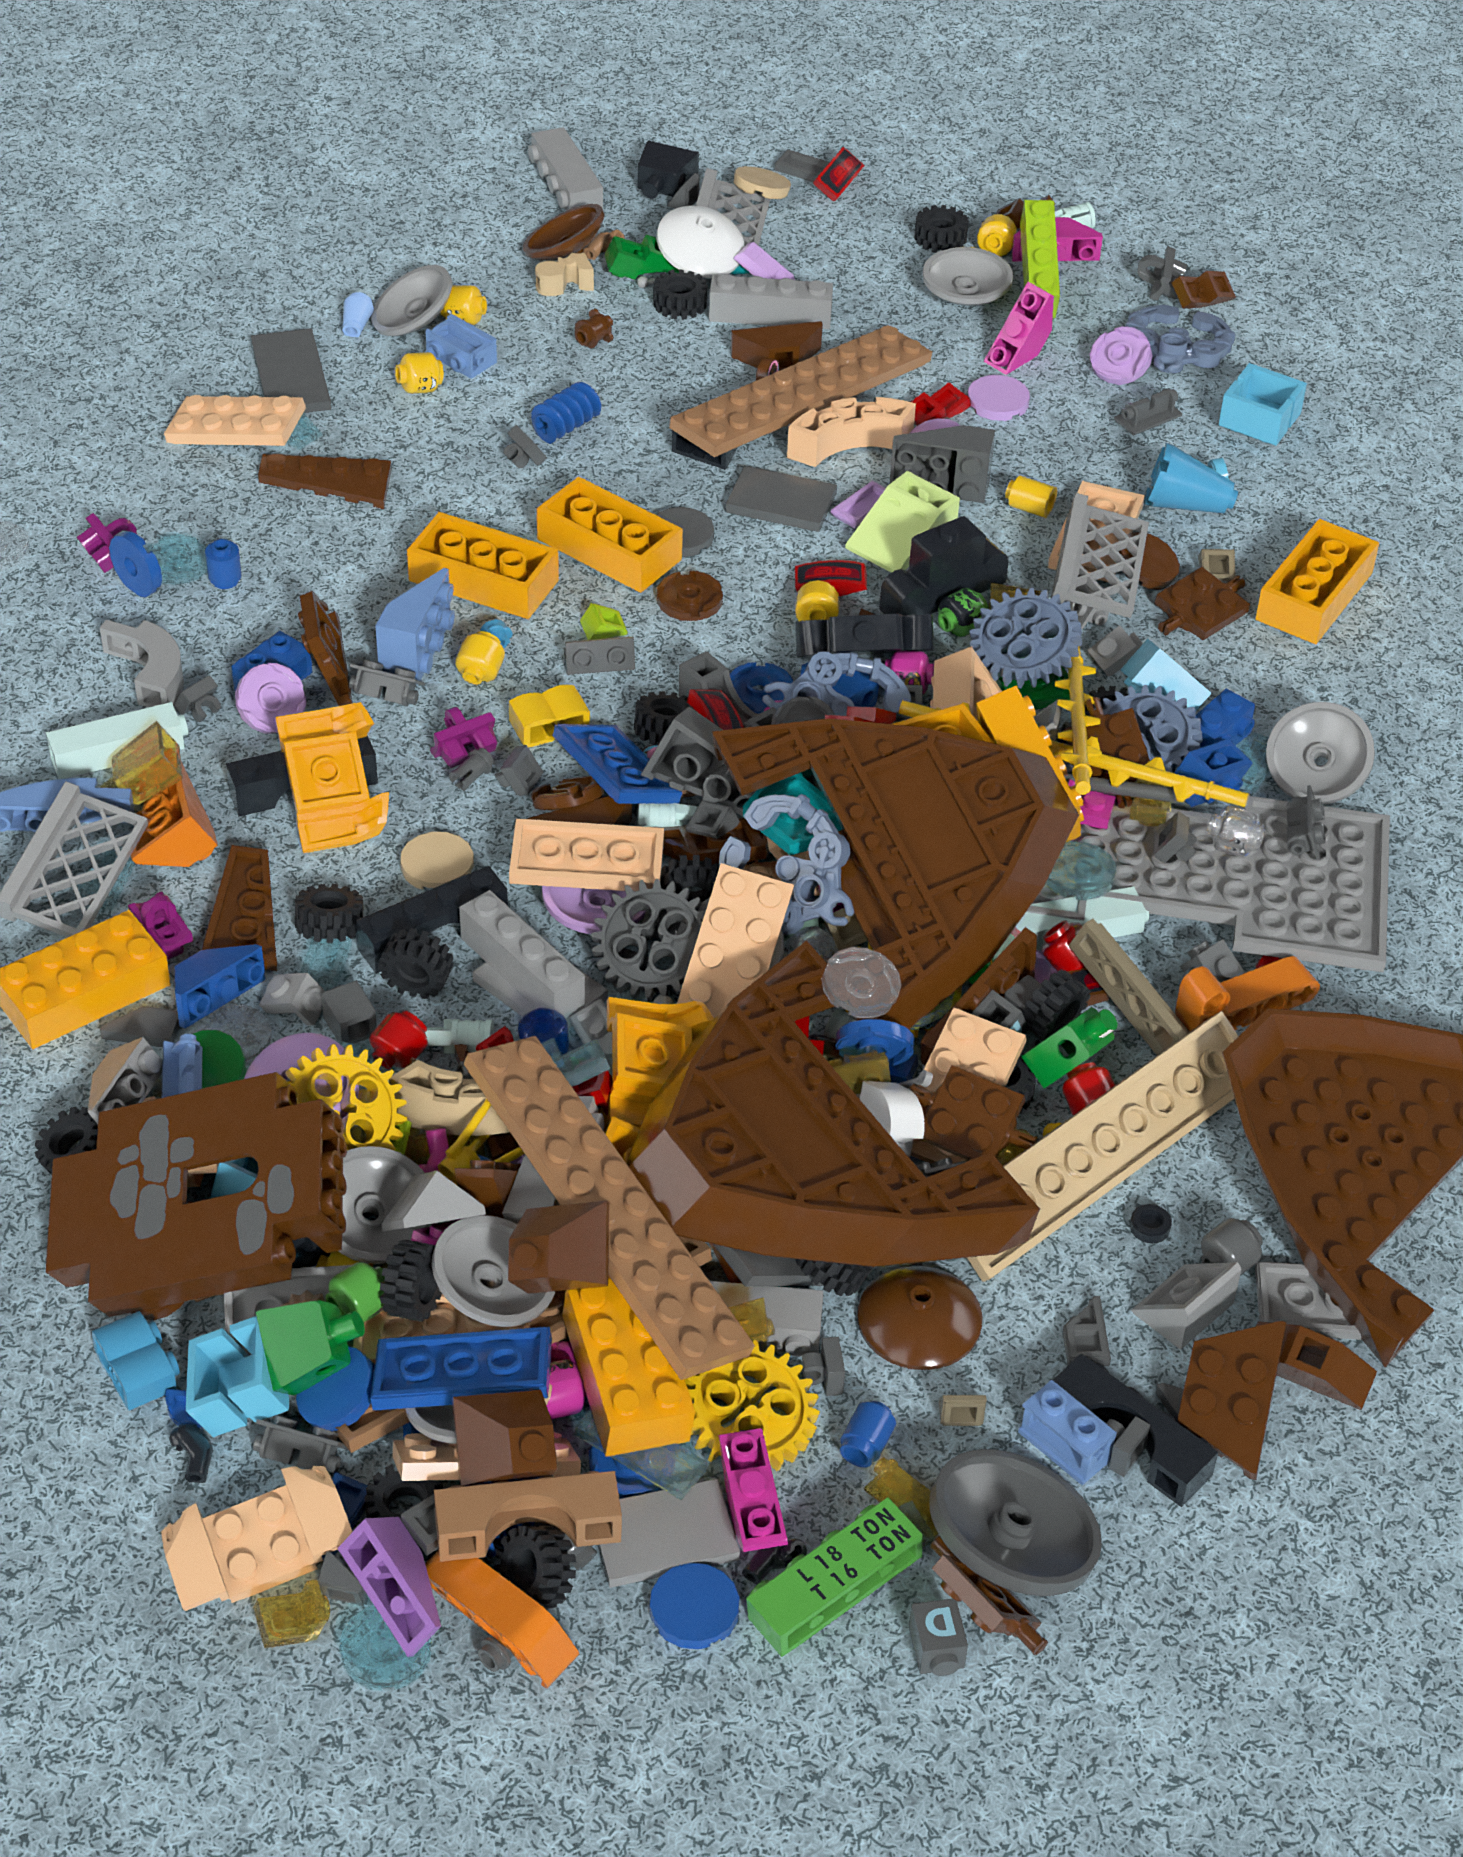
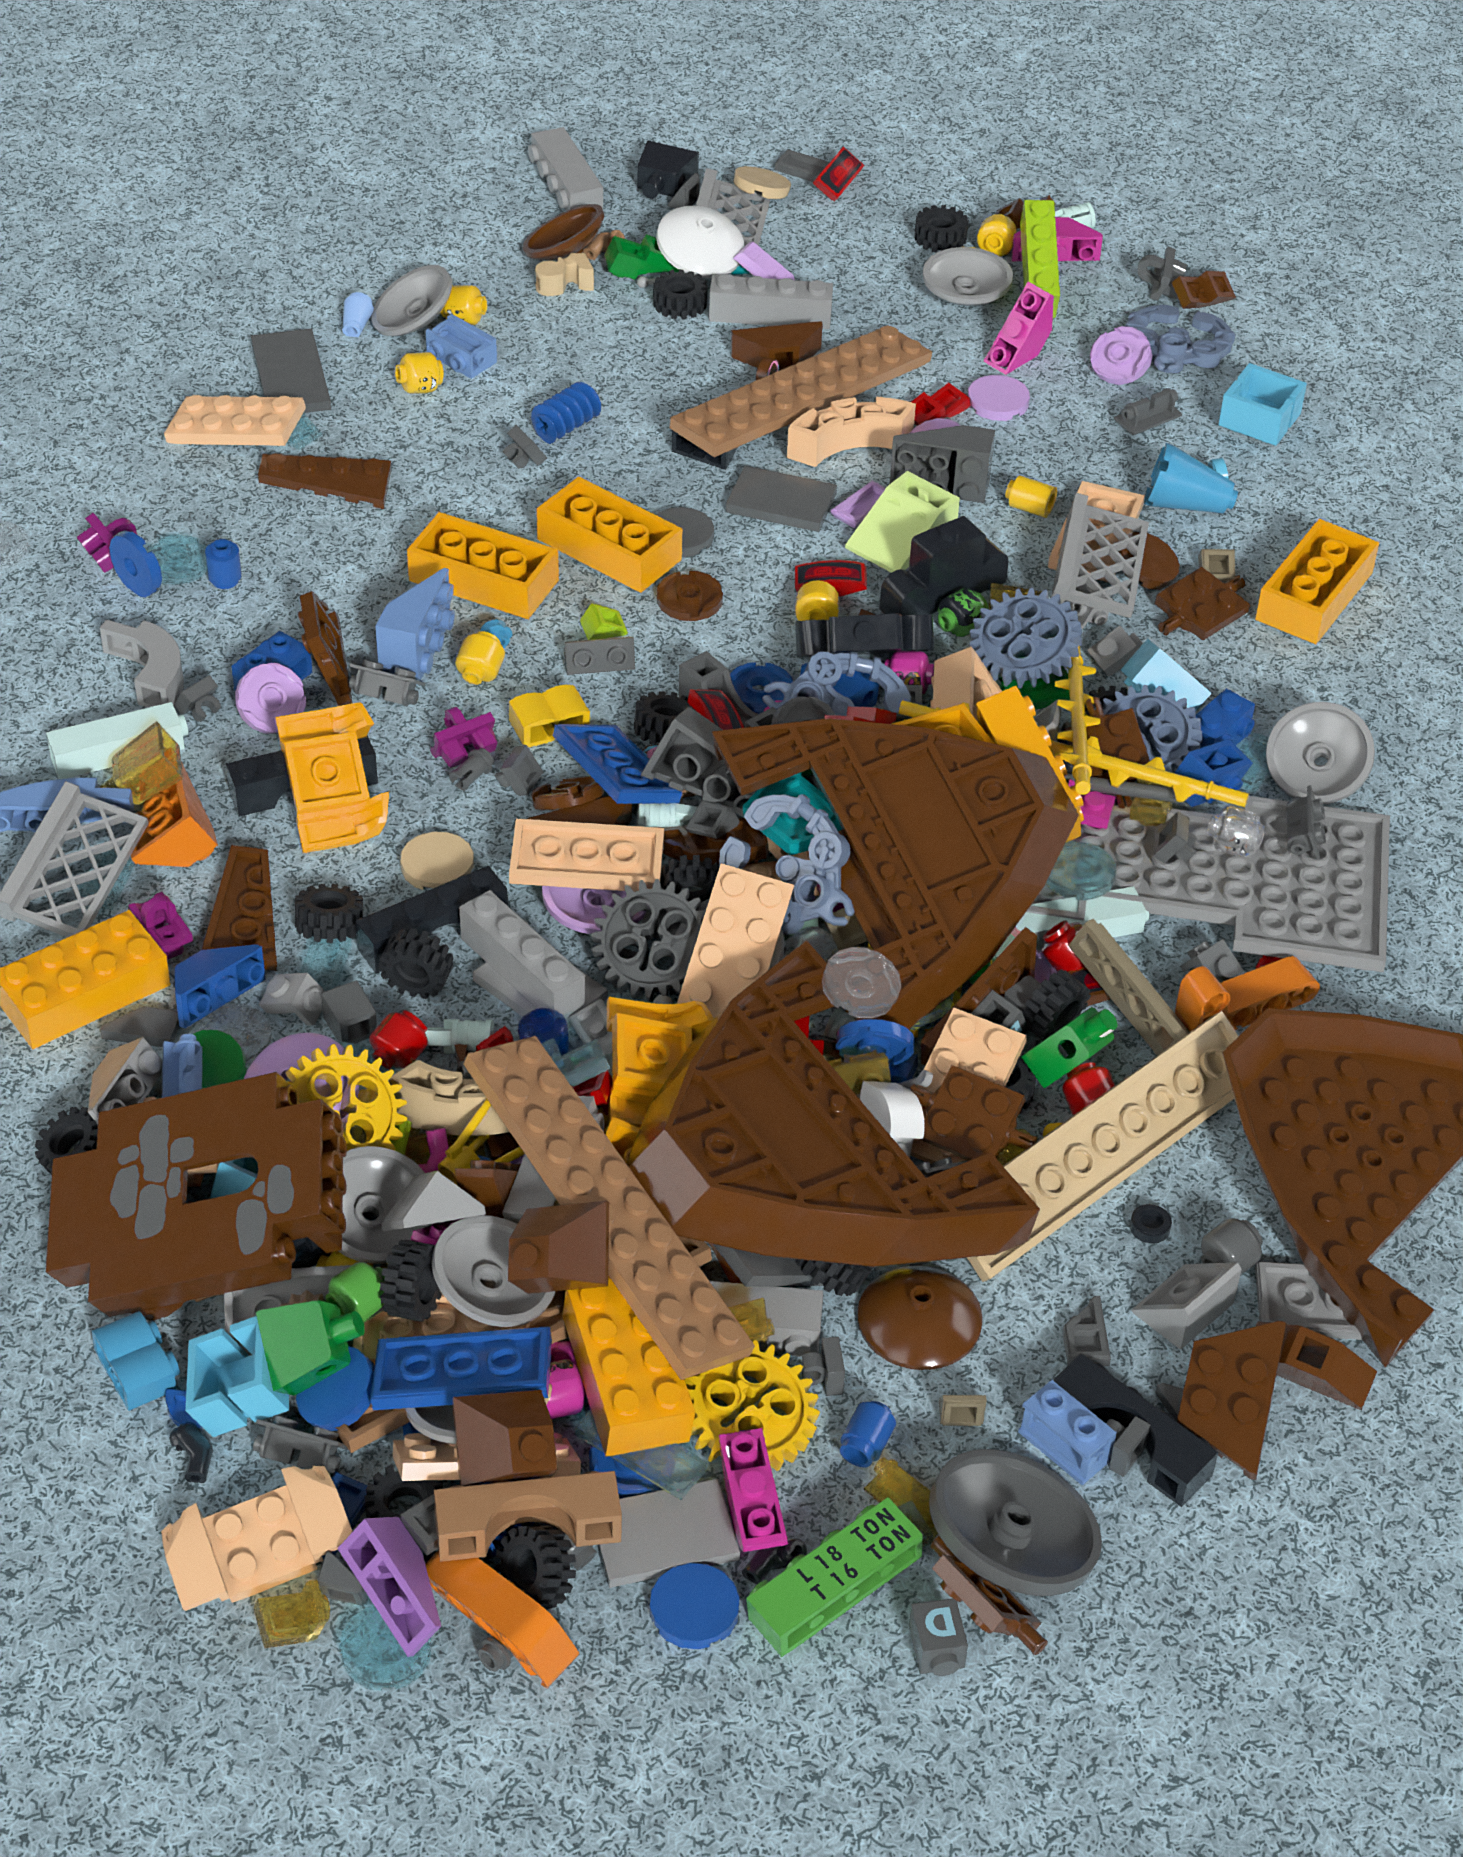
(594, 329): reddish brown brick -> none

